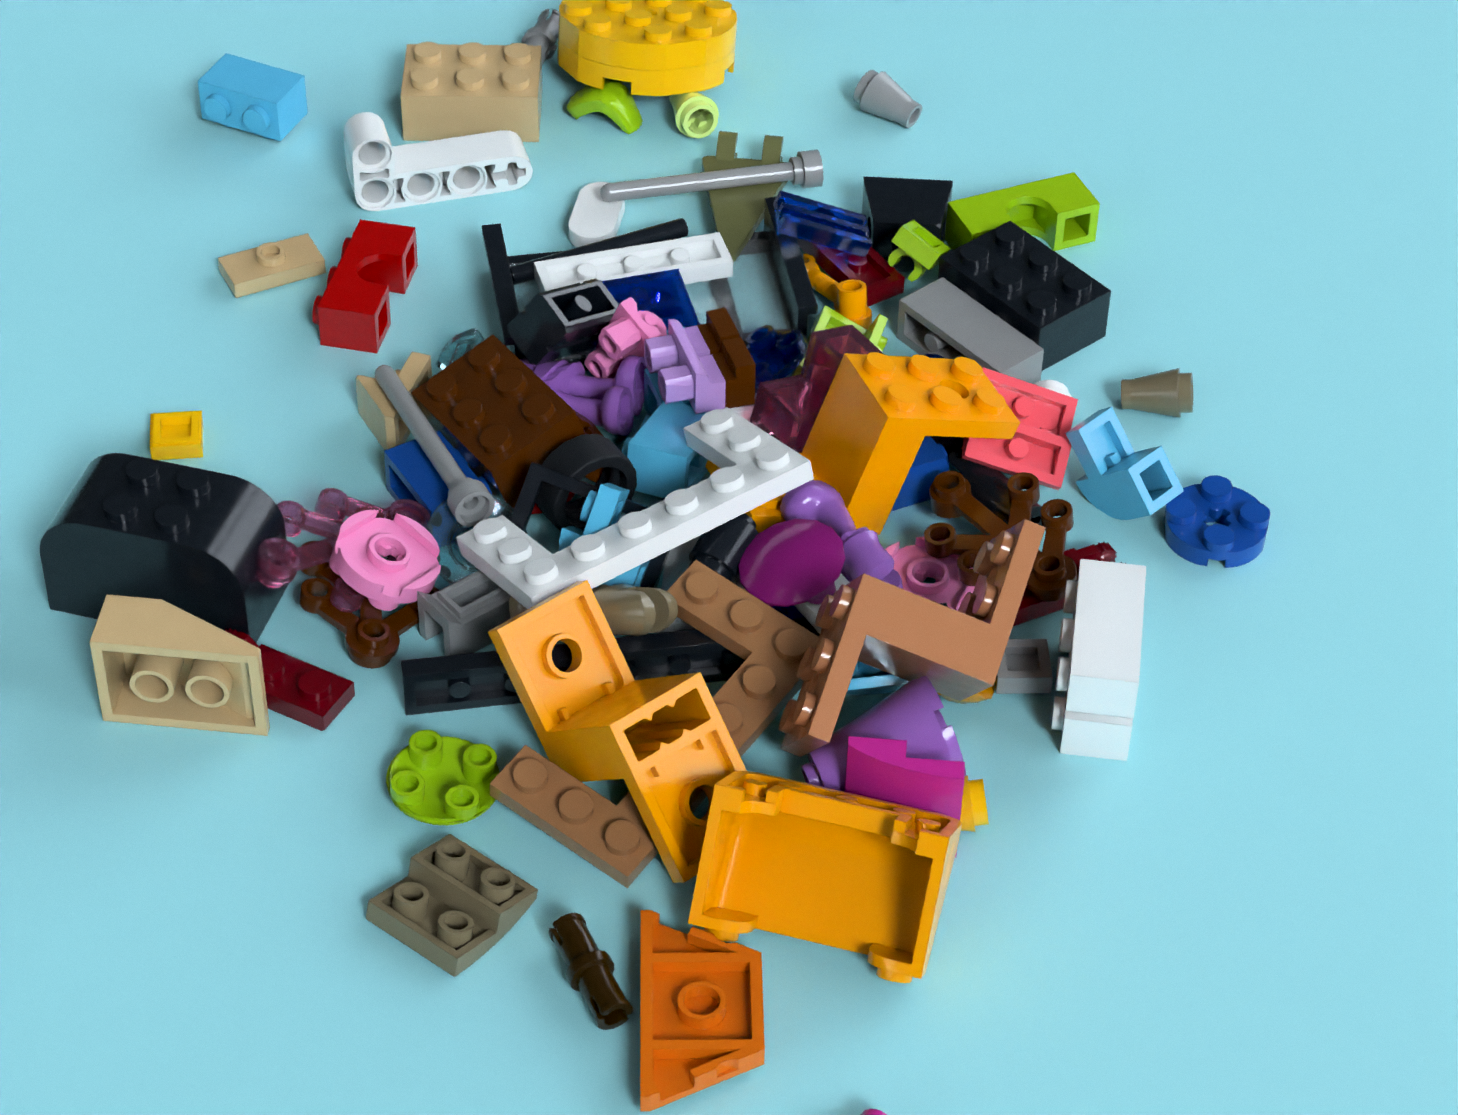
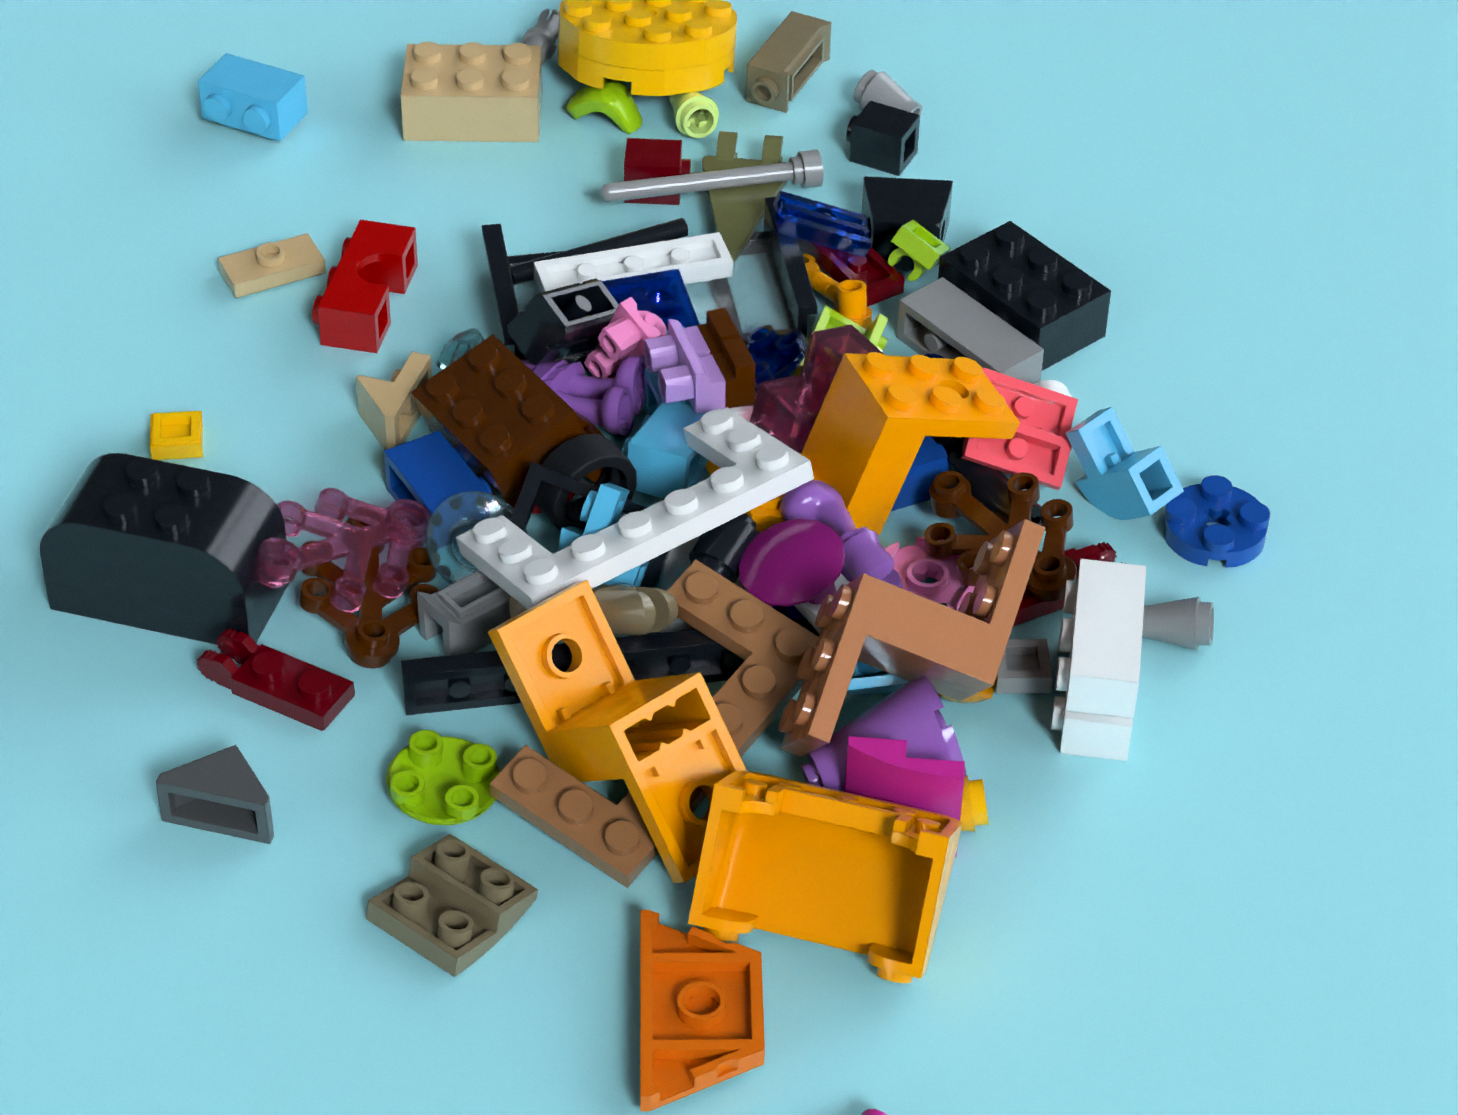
(175, 670): tan slope -> none
(217, 796): none -> dark grey slope
(383, 581): bright pink plate -> none
(429, 170): white beam -> none
(467, 497): light grey piece -> none
(590, 971): dark brown pin -> none
(594, 217): white tile -> none
(654, 159): none -> dark red brick
(787, 61): none -> dark tan window
(883, 137): none -> black brick
(1053, 209): lime arch -> none
(1159, 393): dark tan cone -> none
(1180, 622): none -> light grey cone

